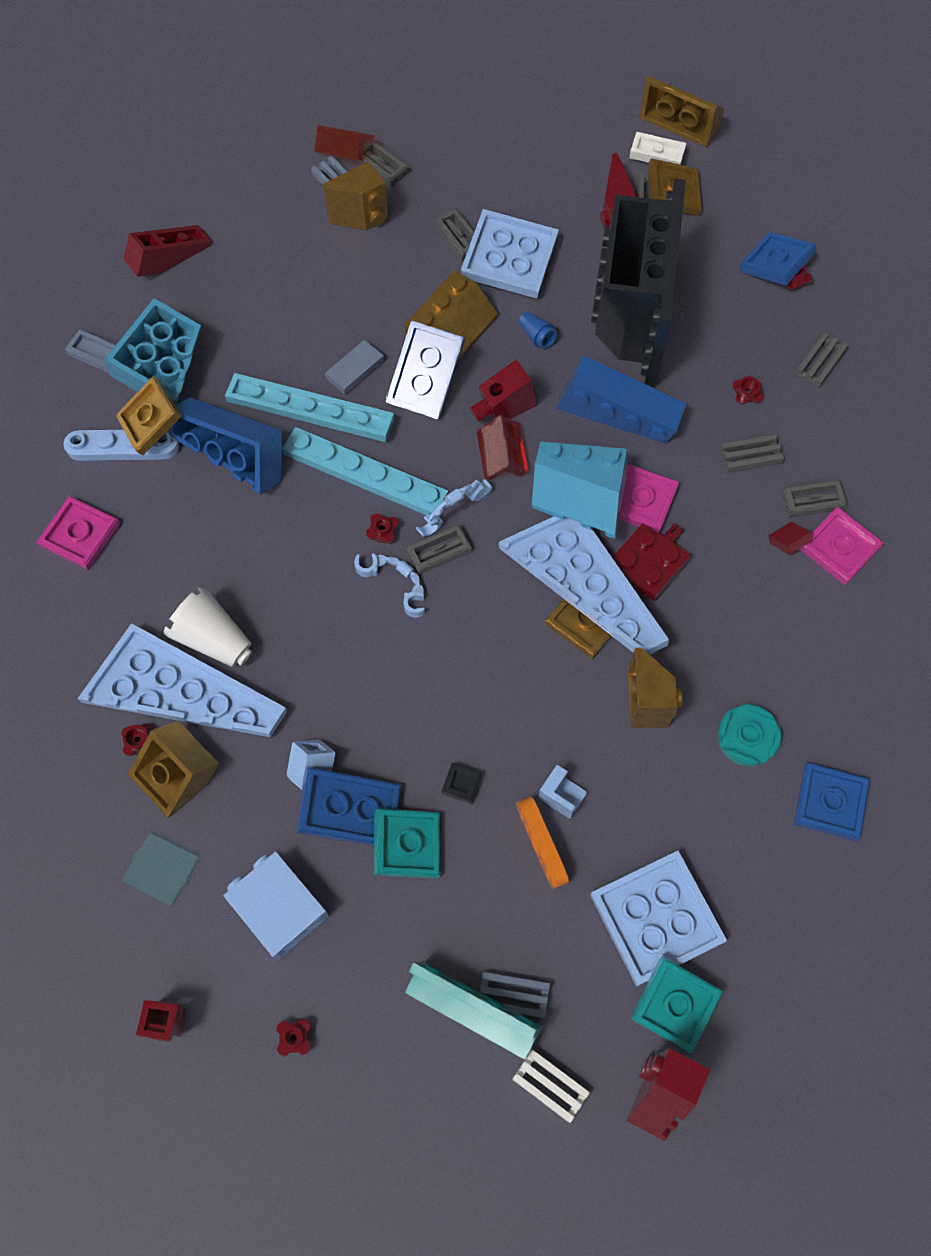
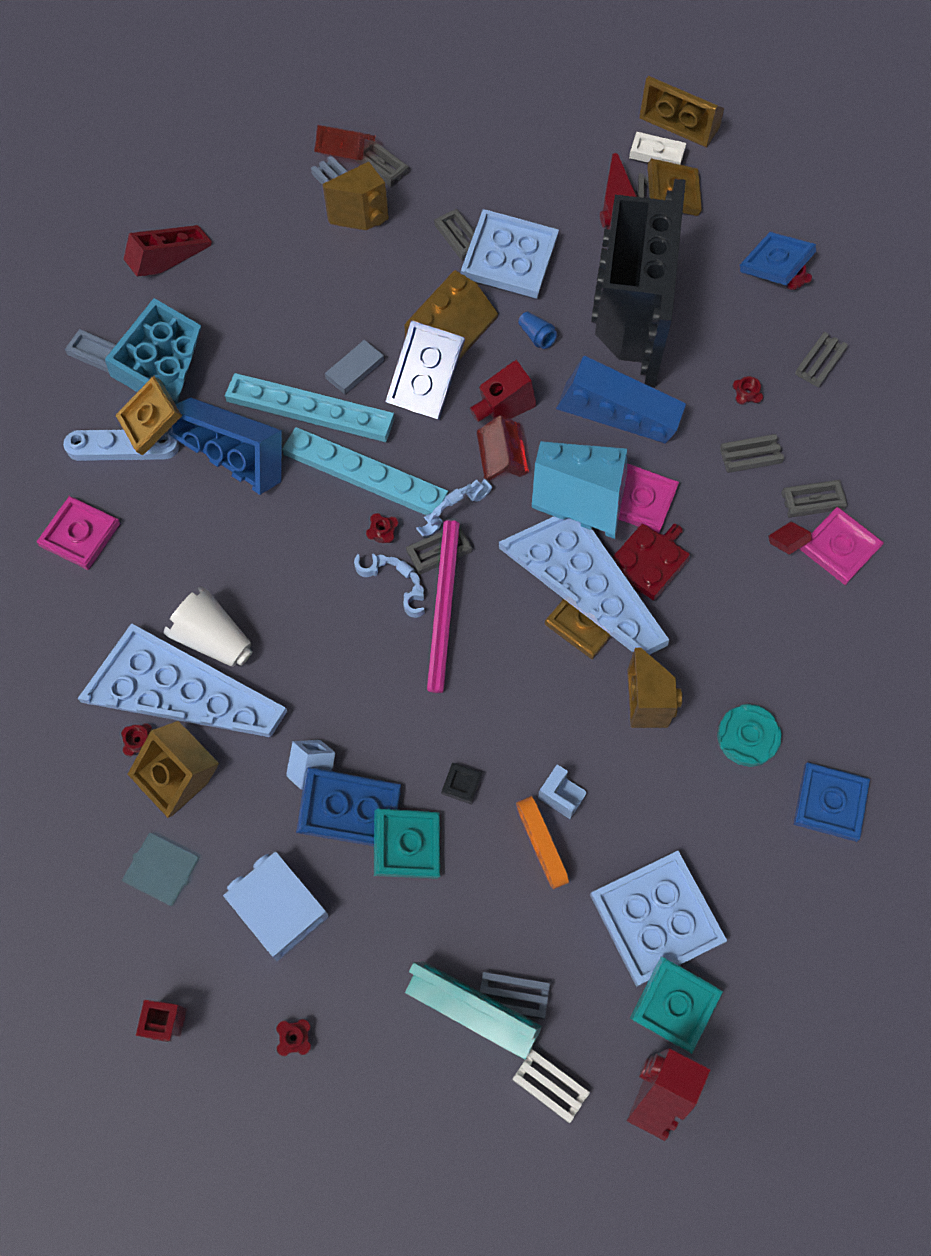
(443, 607): none -> dark pink axle

